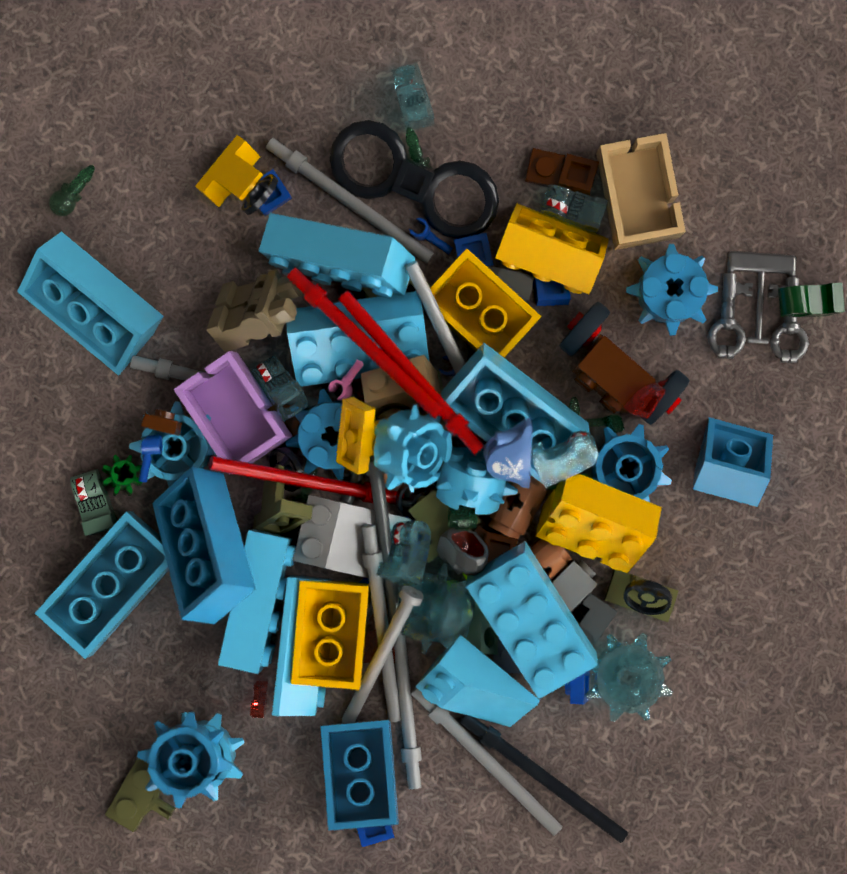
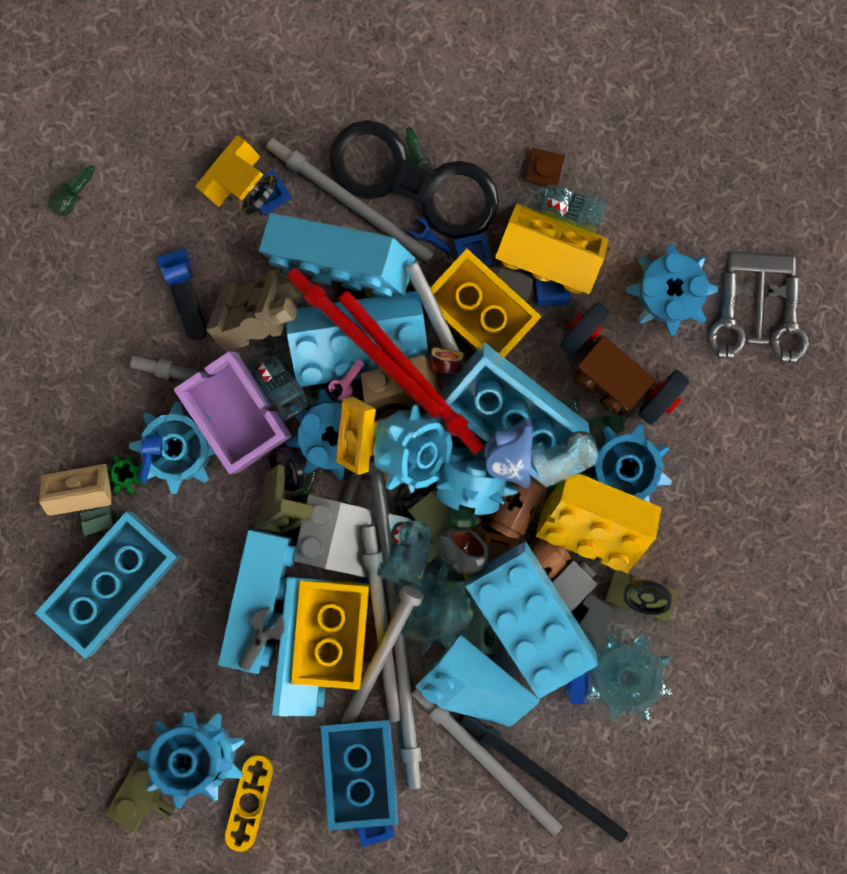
(75, 490): none -> tan slope
(89, 302): medium azure slope -> none
(162, 421): reddish brown plate -> none
(176, 270): none -> piece
(203, 546): dark azure brick -> none
(234, 824): none -> yellow beam
(259, 702): clear red tile -> none
(260, 637): none -> dark grey bar
(298, 479): red bar -> none
(412, 97): clear light blue leg -> none
(446, 360): none -> clear red tile
(578, 174): reddish brown plate -> none
(639, 191): tan piece -> none
(645, 400): clear red tile -> none
(734, 462): dark azure slope -> none
(811, 300): dark green leg -> none

